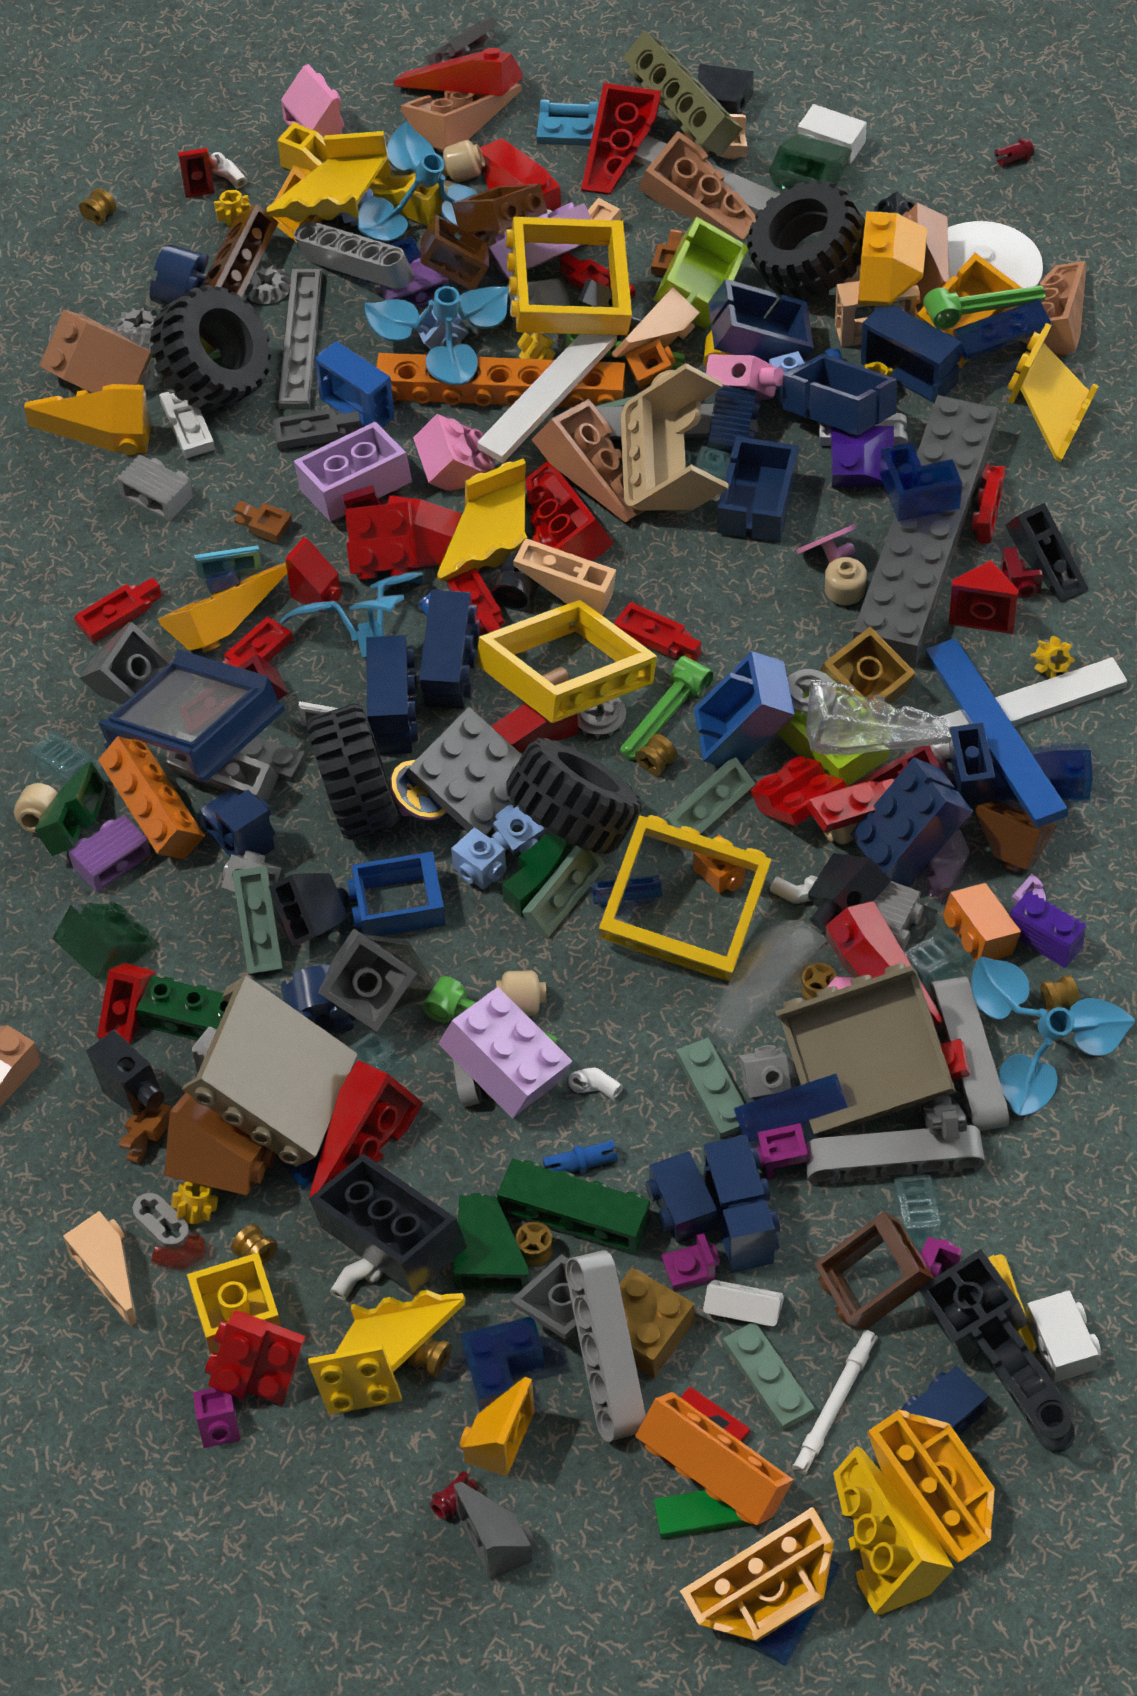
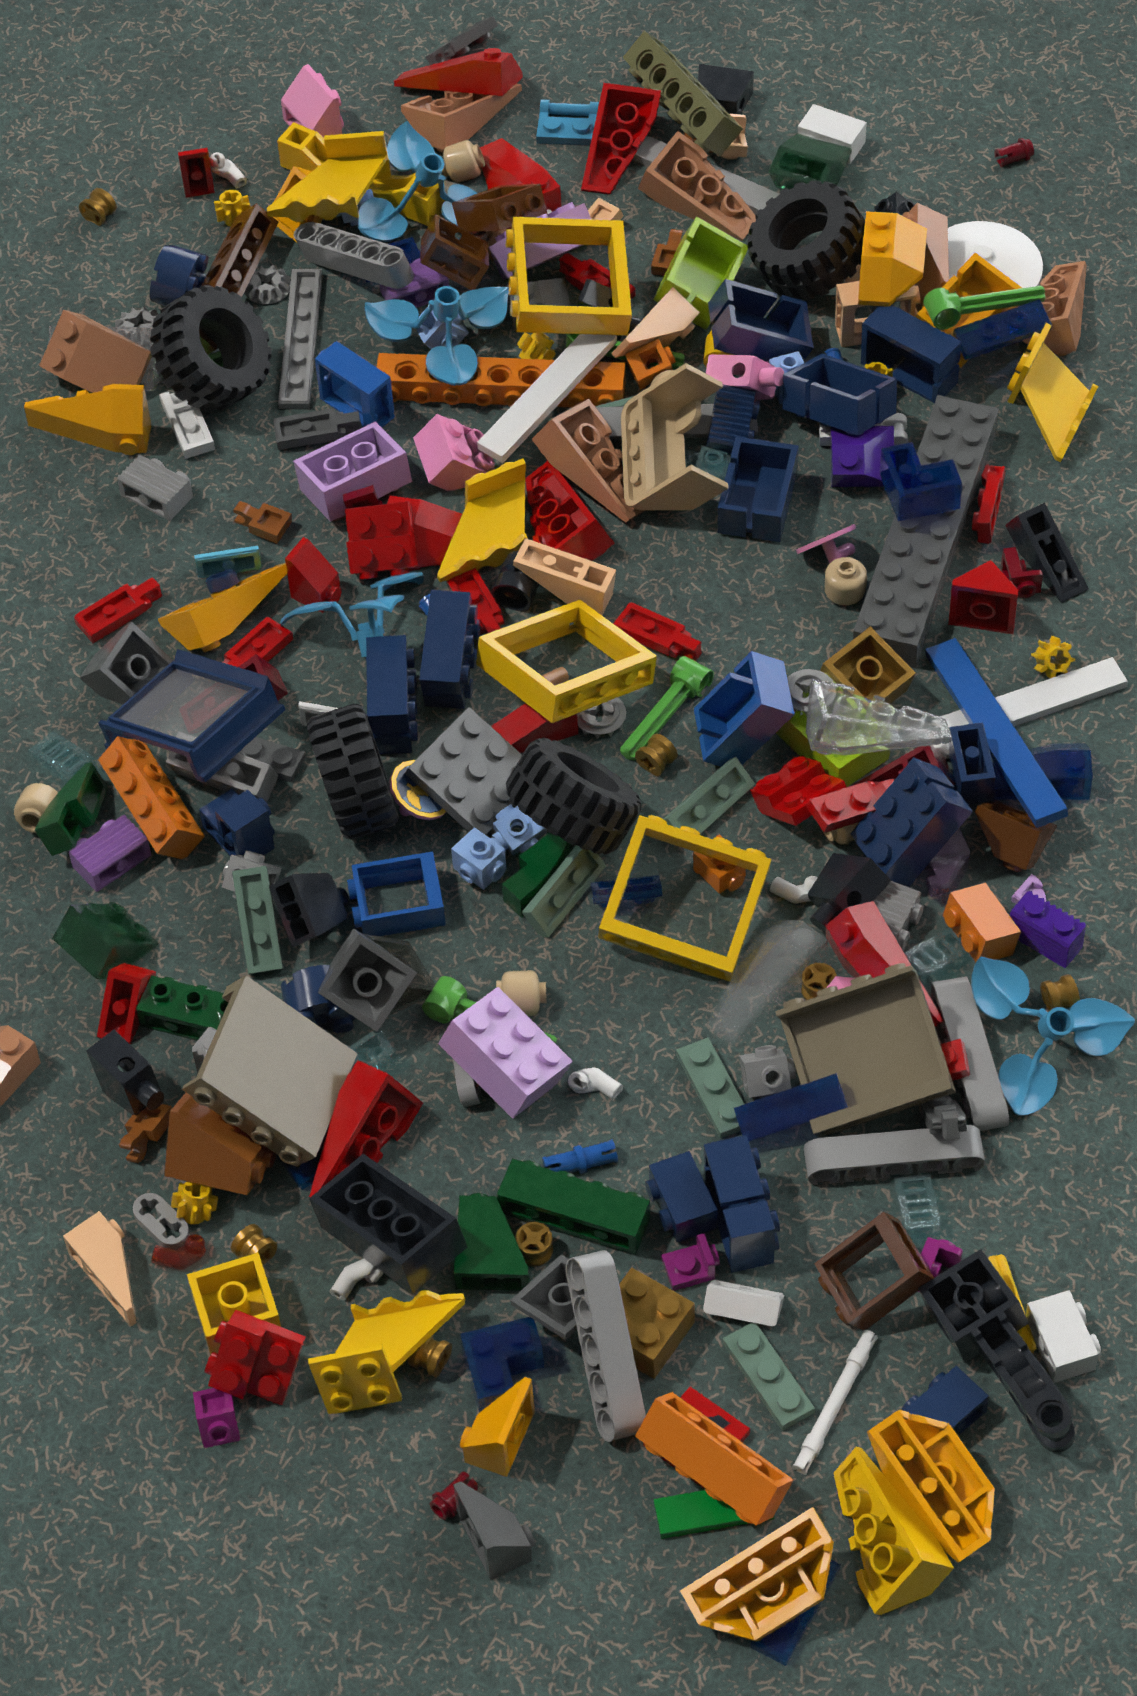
(781, 1148): magenta bracket -> none

